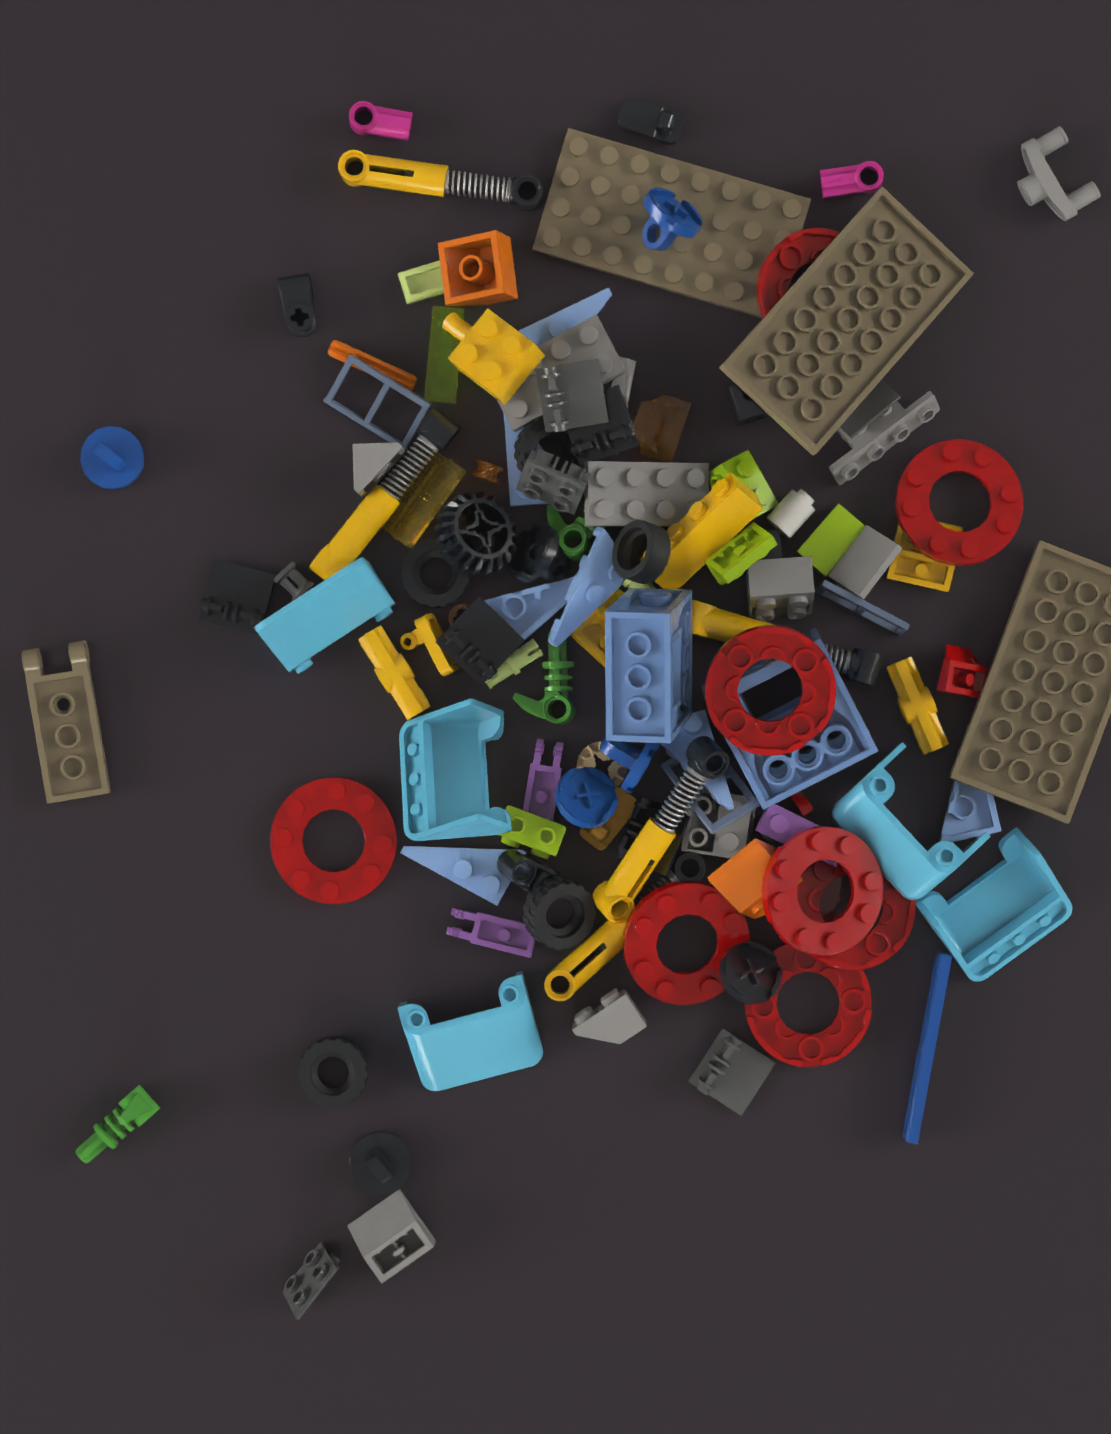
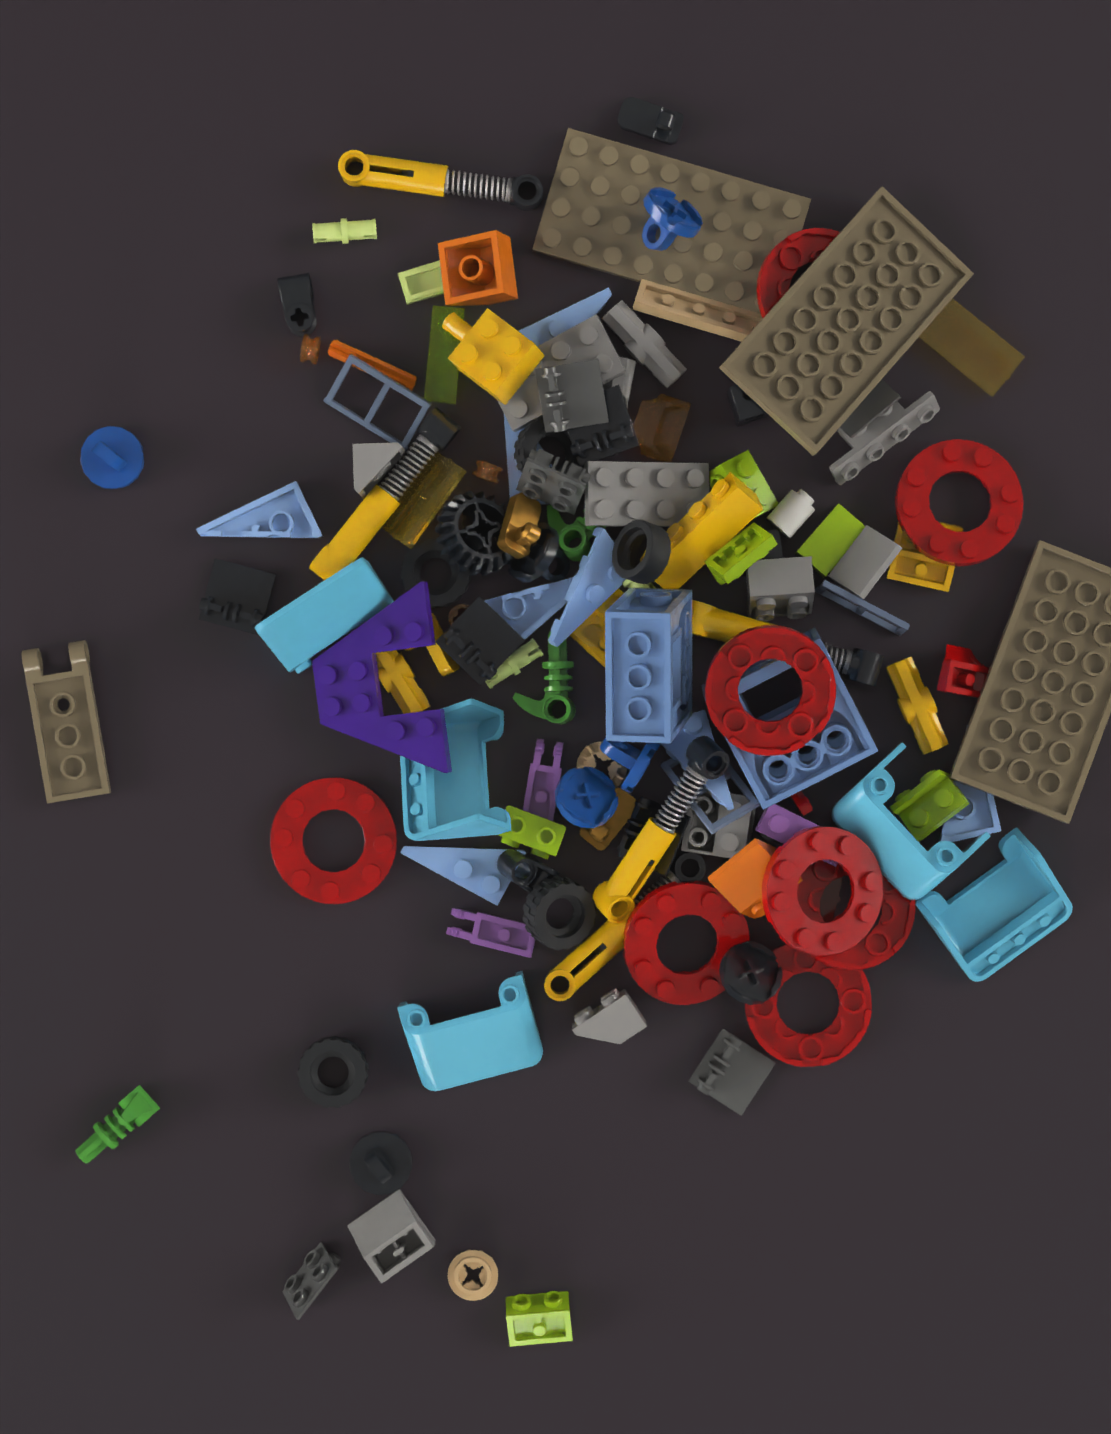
(275, 515): none -> light blue wing
(291, 572): dark grey bush -> none
(310, 349): none -> clear orange bush
(344, 231): none -> yellowish green pin
(351, 691): none -> dark purple wing
(384, 122): dark pink piece -> none
(471, 1289): none -> tan gear
(520, 526): none -> pearl gold piece
(538, 1318): none -> lime bracket
(644, 344): none -> light grey piece
(695, 310): none -> tan plate
(847, 180): dark pink piece -> none
(927, 1047): blue tile -> none
(929, 804): none -> lime bracket
(972, 347): none -> clear yellow piece
(1042, 182): light grey connector -> none

